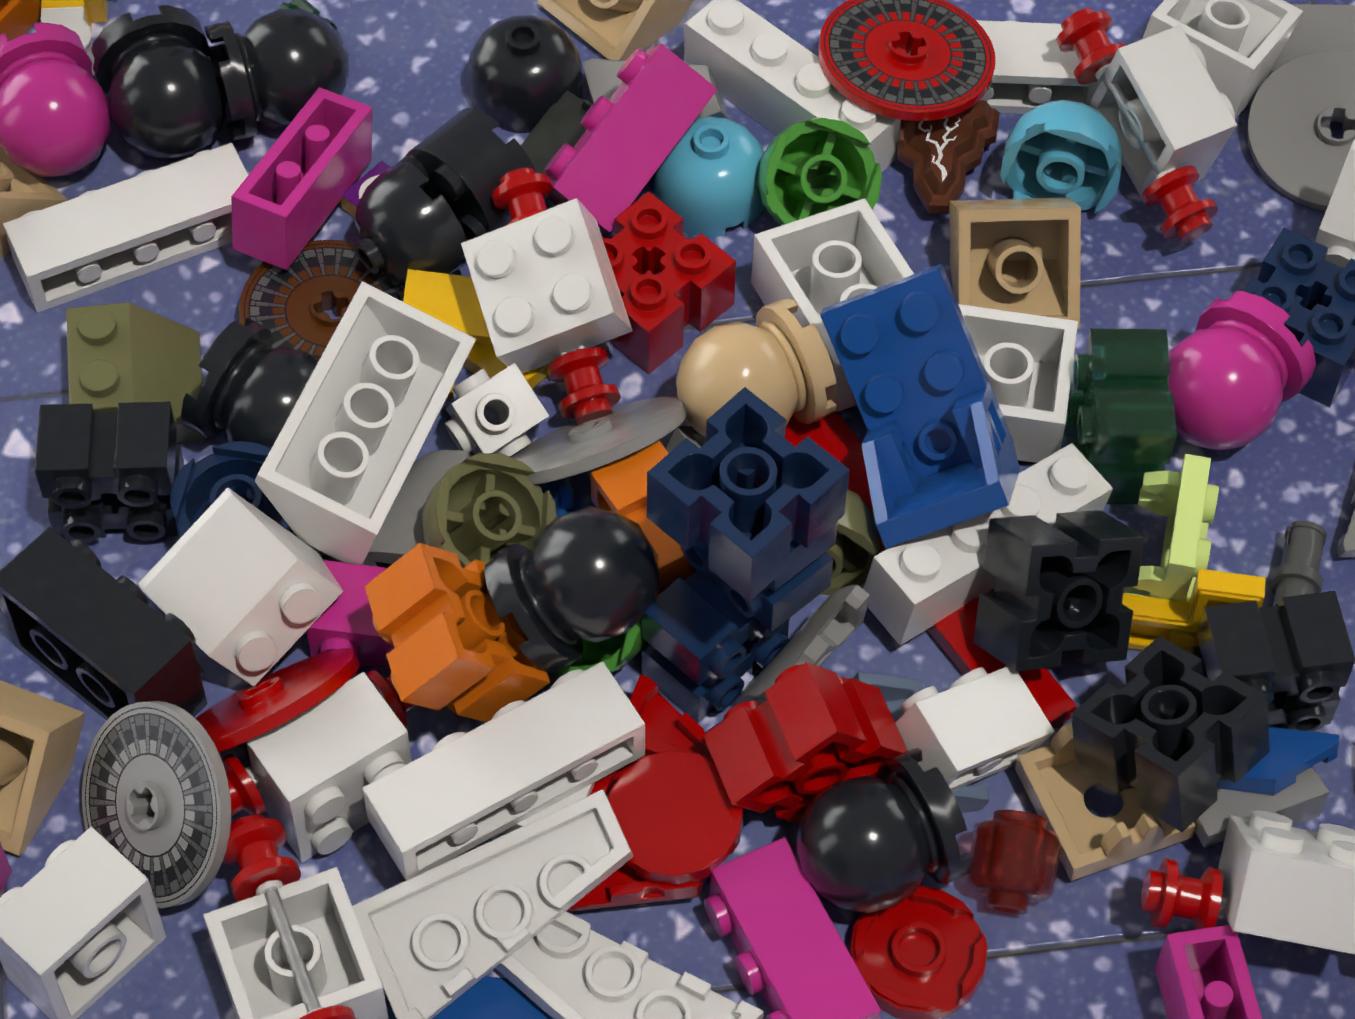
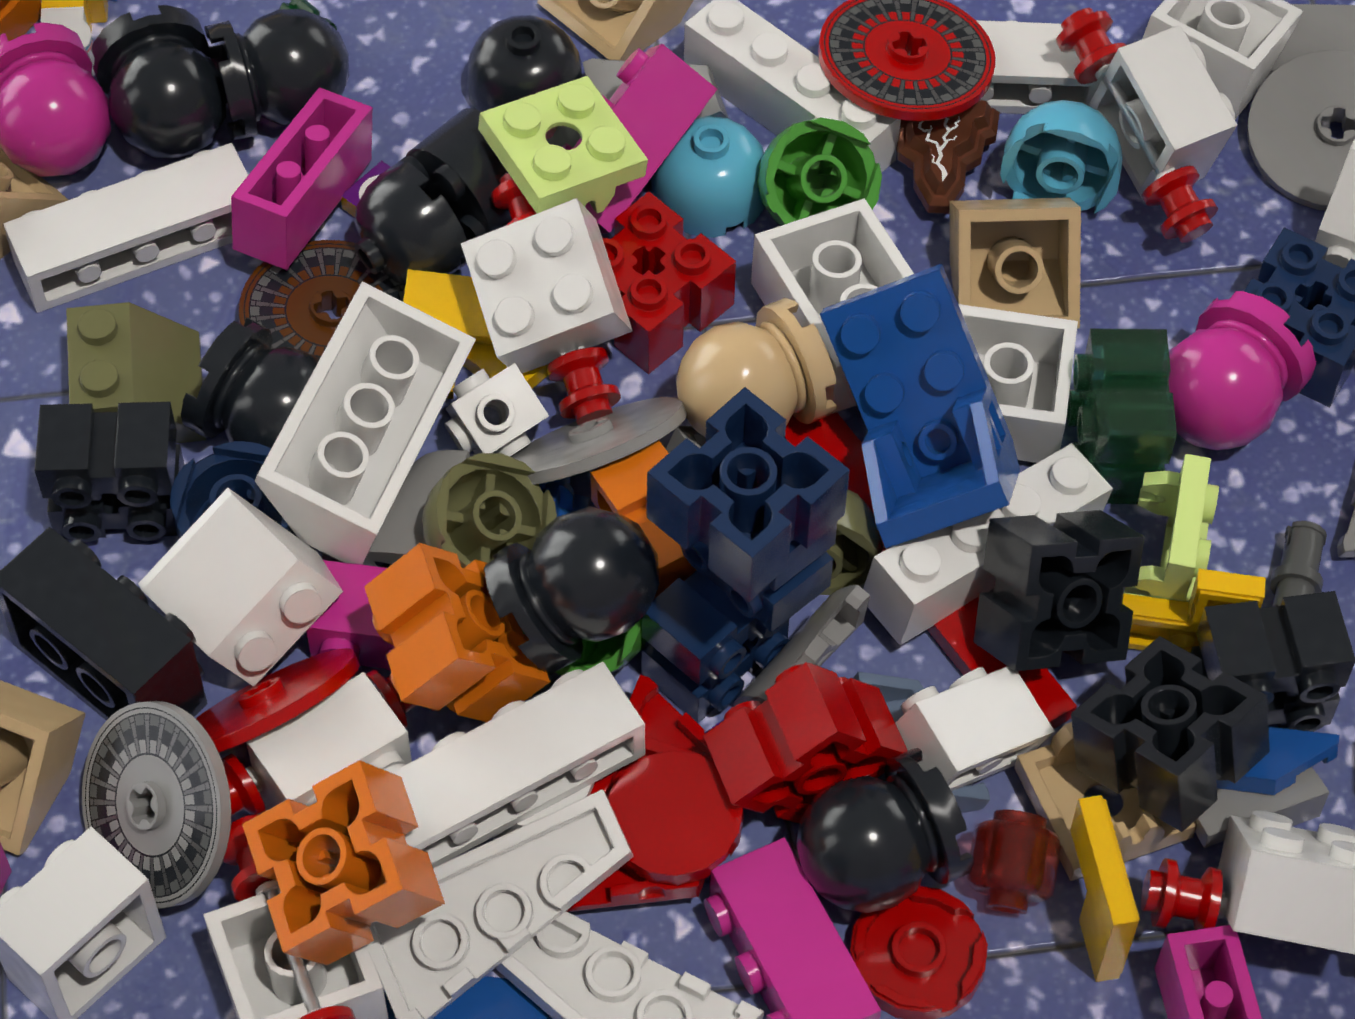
(342, 863): none -> orange brick
(550, 173): none -> yellowish green piece
(1109, 908): none -> yellow tile

